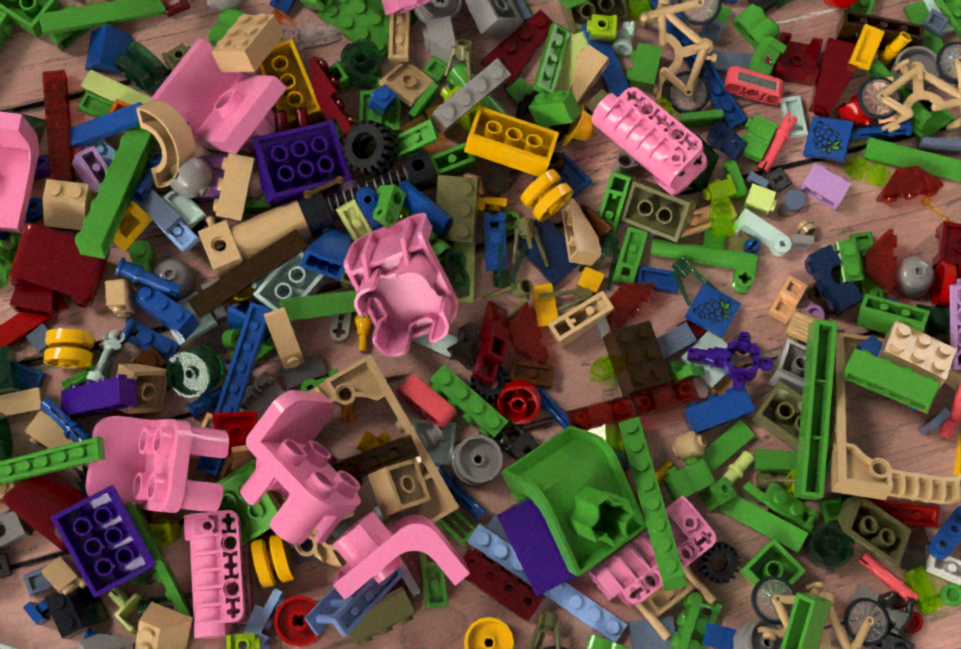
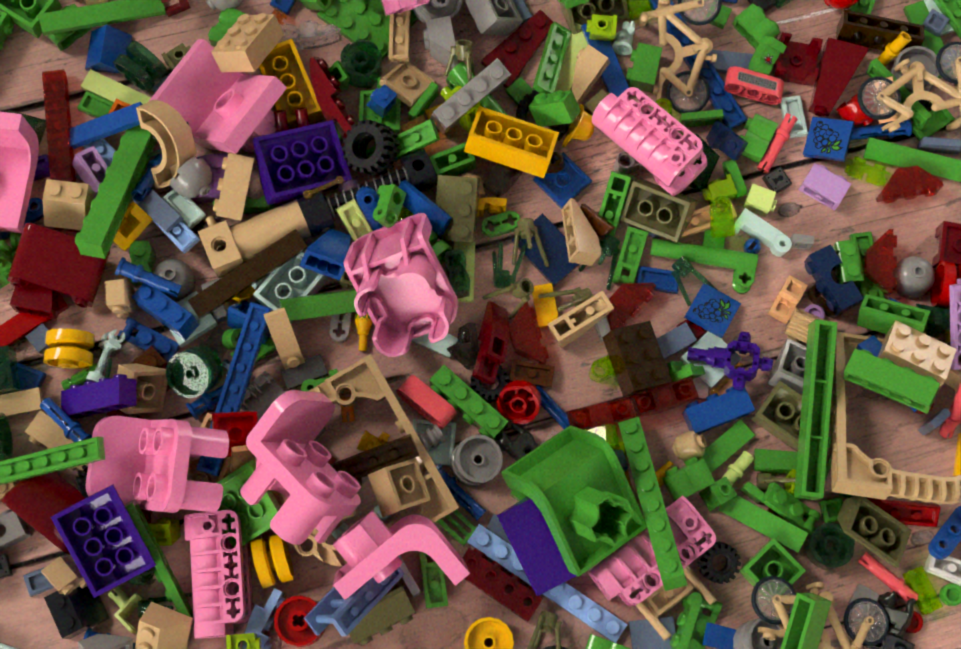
(37, 612): blue tile -> none
(307, 545): sand blue tile -> none
(435, 69): bright green tile -> none
(492, 237): blue plate -> none
(546, 195): yellow wheel -> none
(590, 279): yellow tile -> none
(712, 30): sand blue tile -> none
(754, 178): sand blue tile -> none
(794, 200): sand blue tile -> none
(806, 228): tan plate -> none
(866, 47): yellow tile -> none
(915, 549): clear smoke slope -> none
(926, 202): clear yellow hinge -> none

